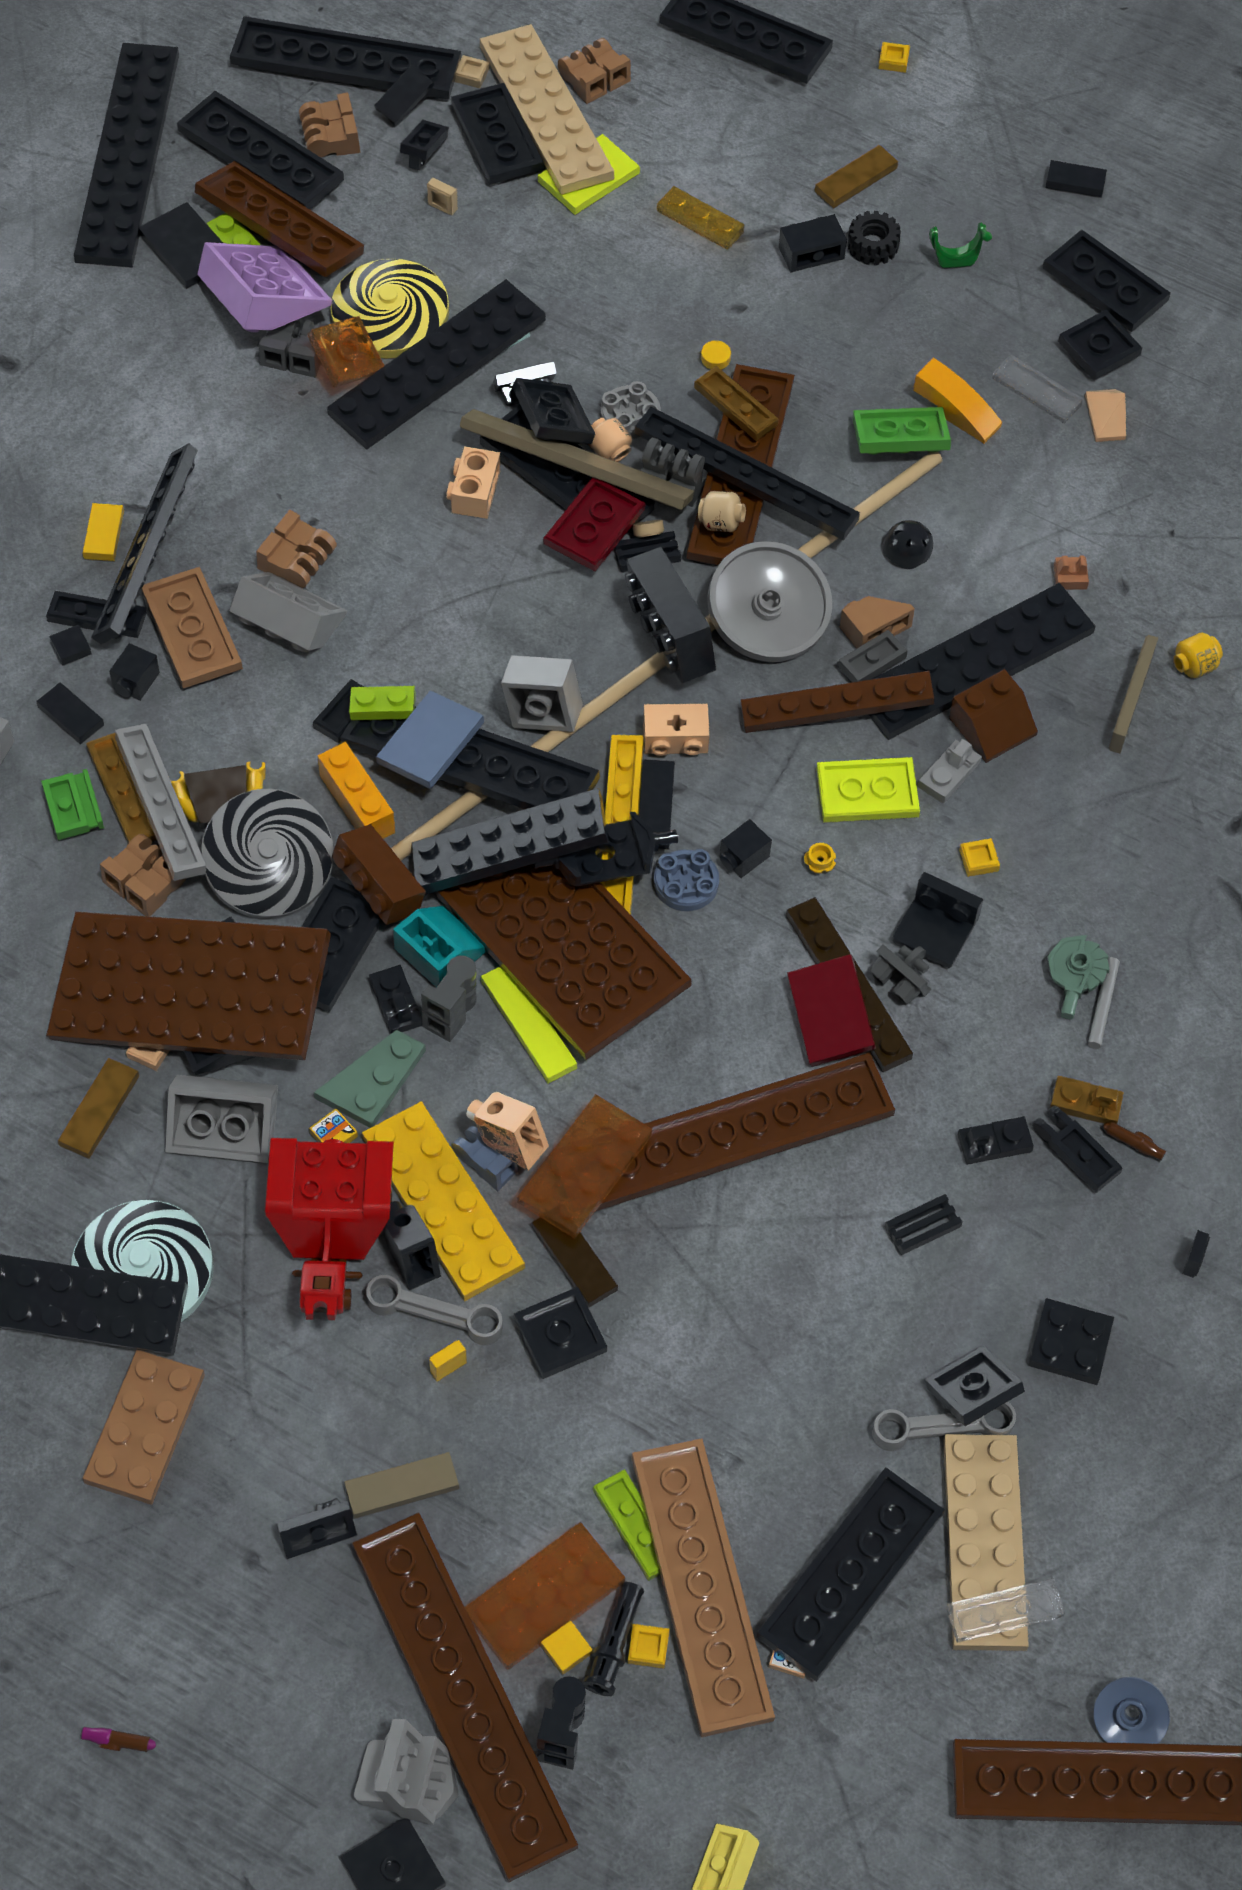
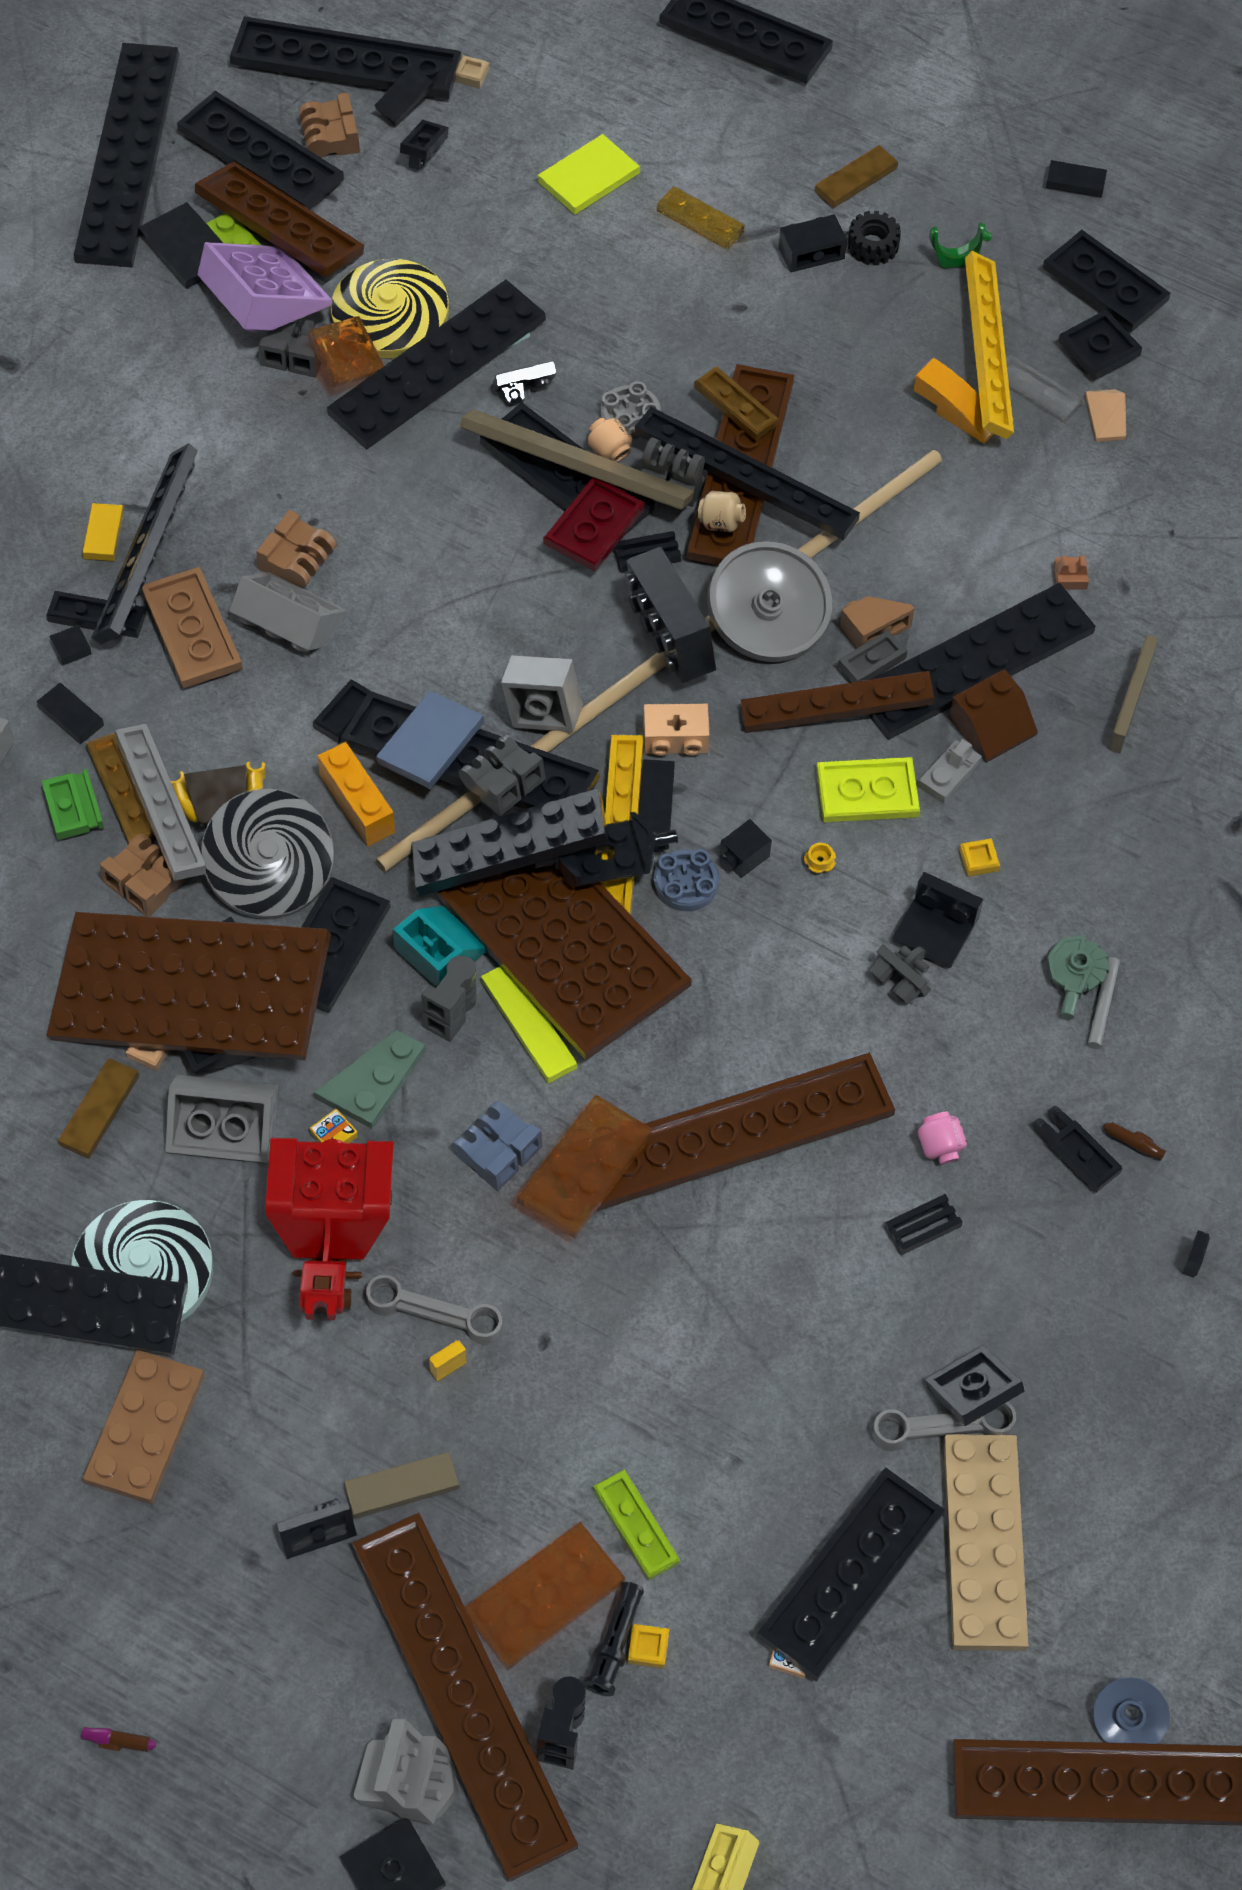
(134, 672): black brick -> none
(378, 874): reddish brown brick -> none
(382, 702): lime plate -> none
(395, 999): black hinge -> none
(408, 1234): black torso -> none
(432, 1179): yellow plate -> none
(442, 196): tan tile -> none
(474, 482): light nougat brick -> none
(497, 133): black plate -> none
(503, 774): none -> dark grey legs
(510, 1128): light nougat torso -> none
(547, 109): tan plate -> none
(553, 411): black plate -> none
(560, 1332): black plate -> none
(566, 1647): yellow tile -> none
(577, 1262): dark brown tile -> none
(595, 70): medium nougat legs -> none
(648, 528): tan tile -> none
(702, 1588): medium nougat plate -> none
(716, 354): yellow tile -> none
(826, 944): dark brown plate -> none
(831, 1010): dark red tile -> none
(894, 57): yellow tile -> none
(901, 430): bright green plate -> none
(913, 535): black helmet -> none
(942, 1137): none -> bright pink head
(989, 345): none -> yellow plate
(995, 1140): black hinge -> none
(1005, 1610): clear tile -> none
(1071, 1341): black plate -> none
(1087, 1100): pearl gold hinge -> none
(1198, 655): yellow head -> none

